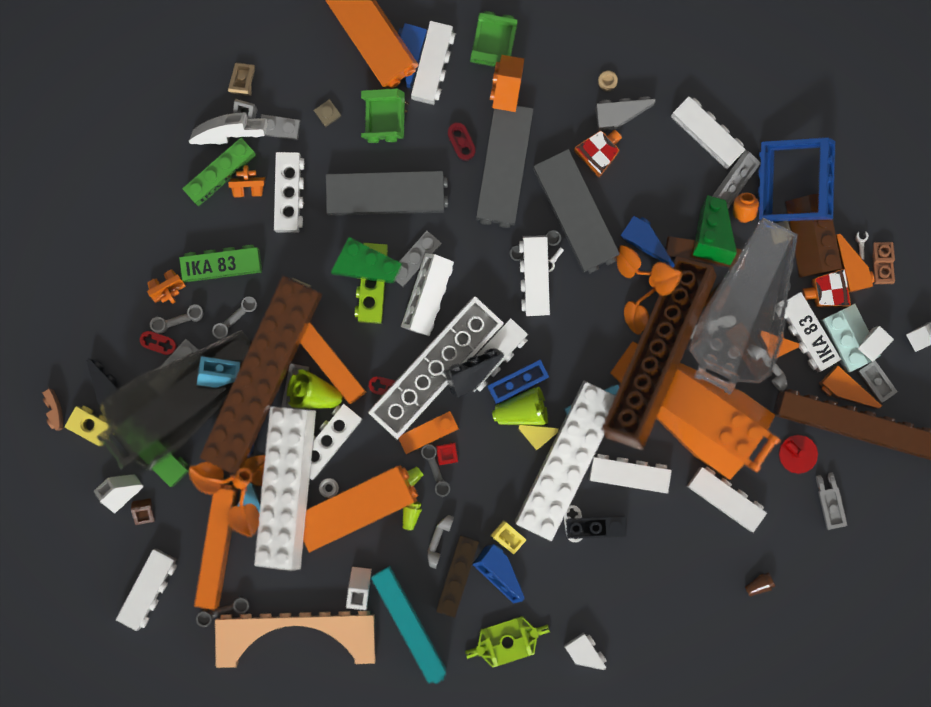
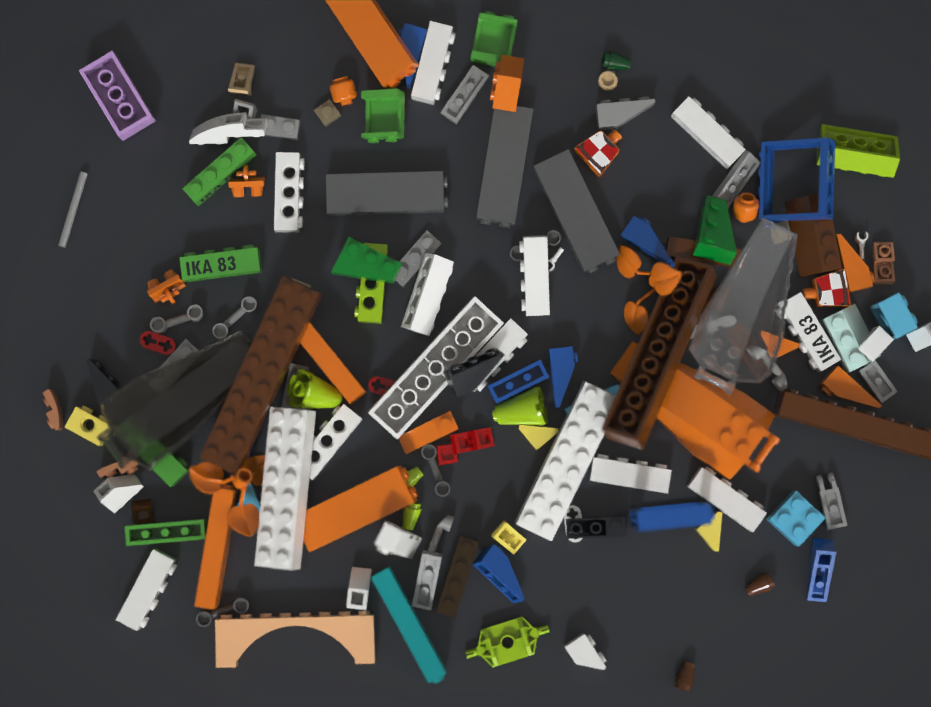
(72, 209): none -> light grey bar
(110, 470): none -> nougat slope
(117, 95): none -> lavender brick
(166, 532): none -> bright green brick
(217, 372): medium azure slope -> none
(323, 491): white plate -> none
(343, 90): none -> orange head
(397, 540): none -> white wedge
(427, 580): none -> light grey plate
(461, 142): dark red plate -> none
(464, 94): none -> light grey plate
(472, 440): none -> red slope
(561, 369): none -> blue slope
(615, 61): none -> dark green cone
(671, 516): none -> blue window
(685, 678): none -> reddish brown cone
(711, 532): none -> light yellow slope
(795, 518): none -> medium azure brick
(798, 454): red shield -> none
(820, 569): none -> blue slope
(862, 150): none -> lime slope
(894, 316): none -> medium azure brick

